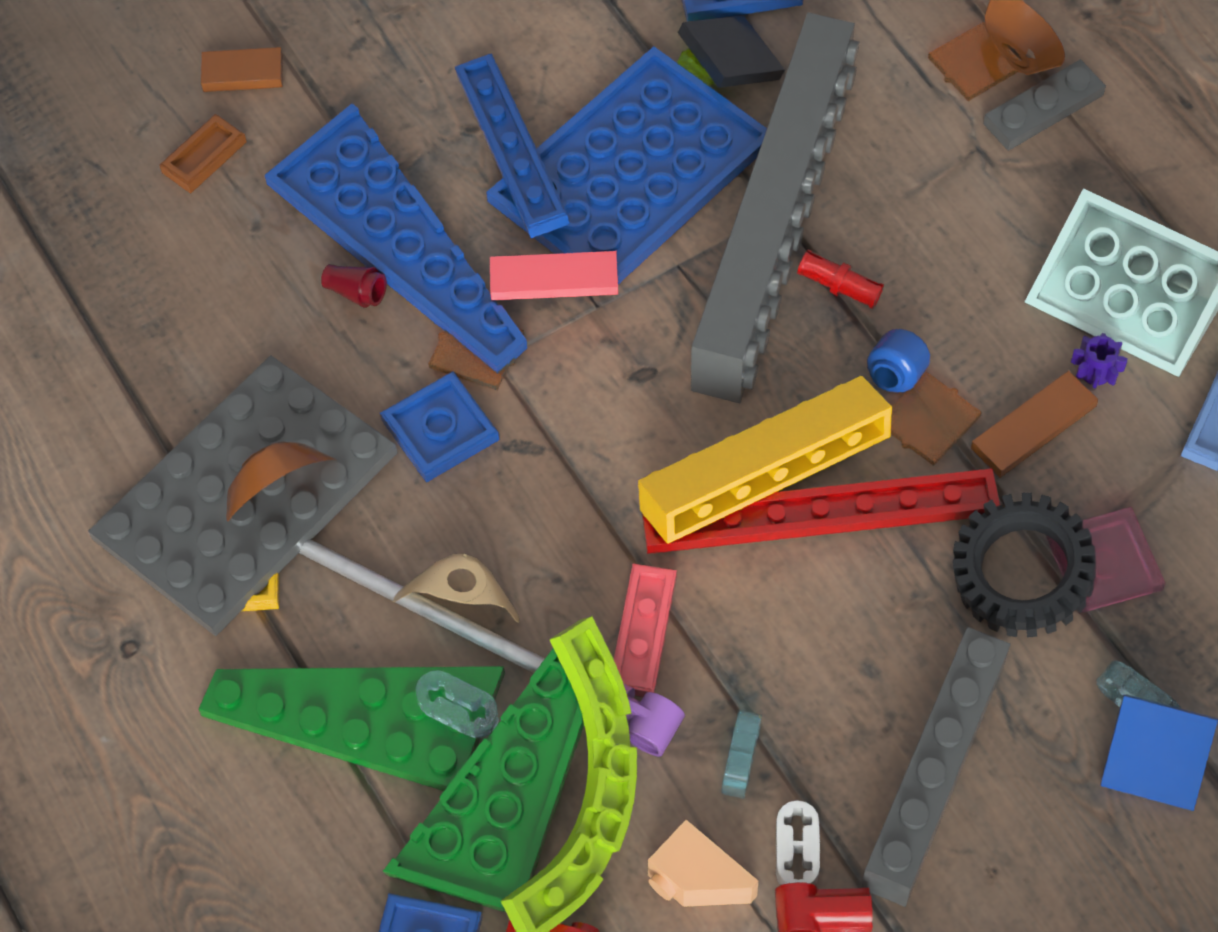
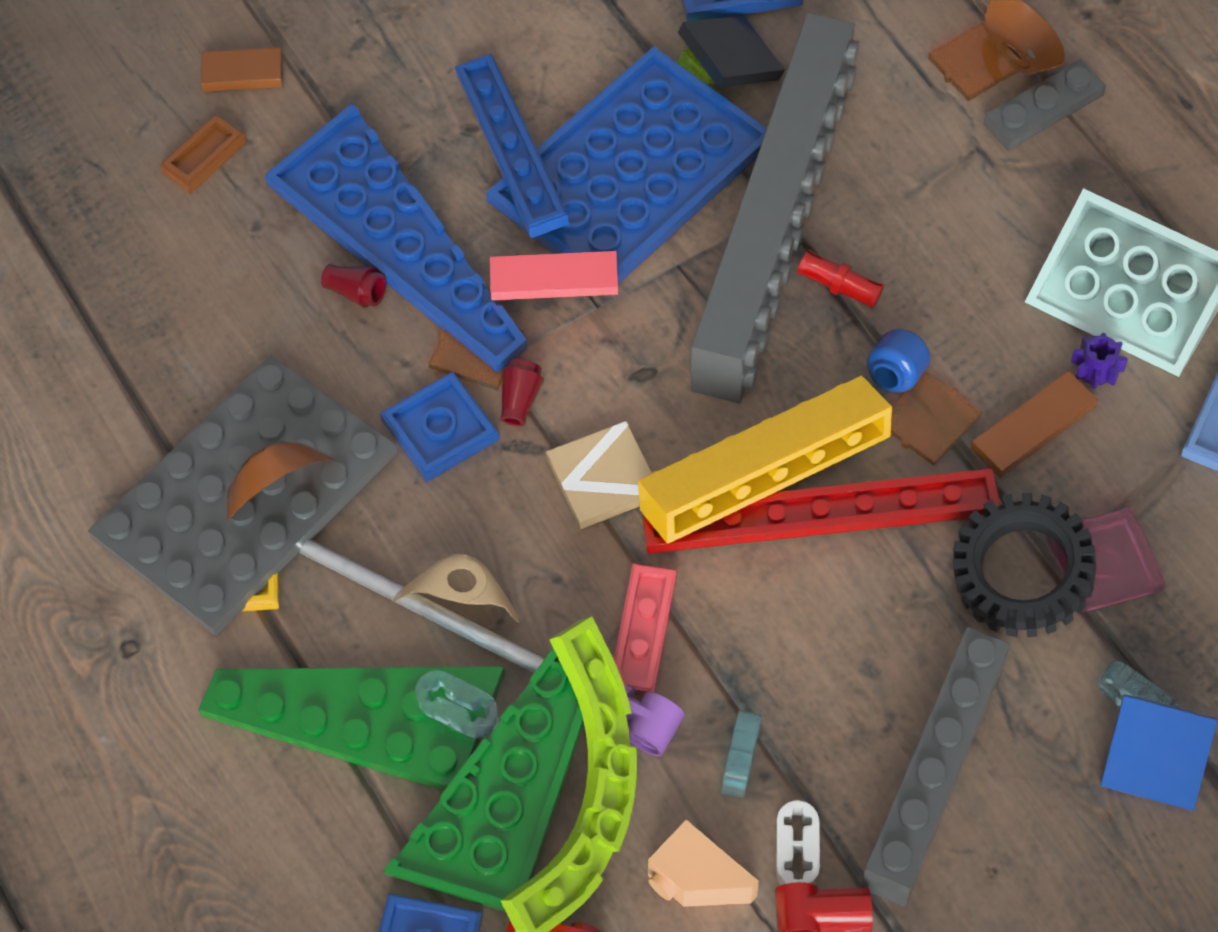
(519, 389): none -> dark red cone
(600, 474): none -> tan tile

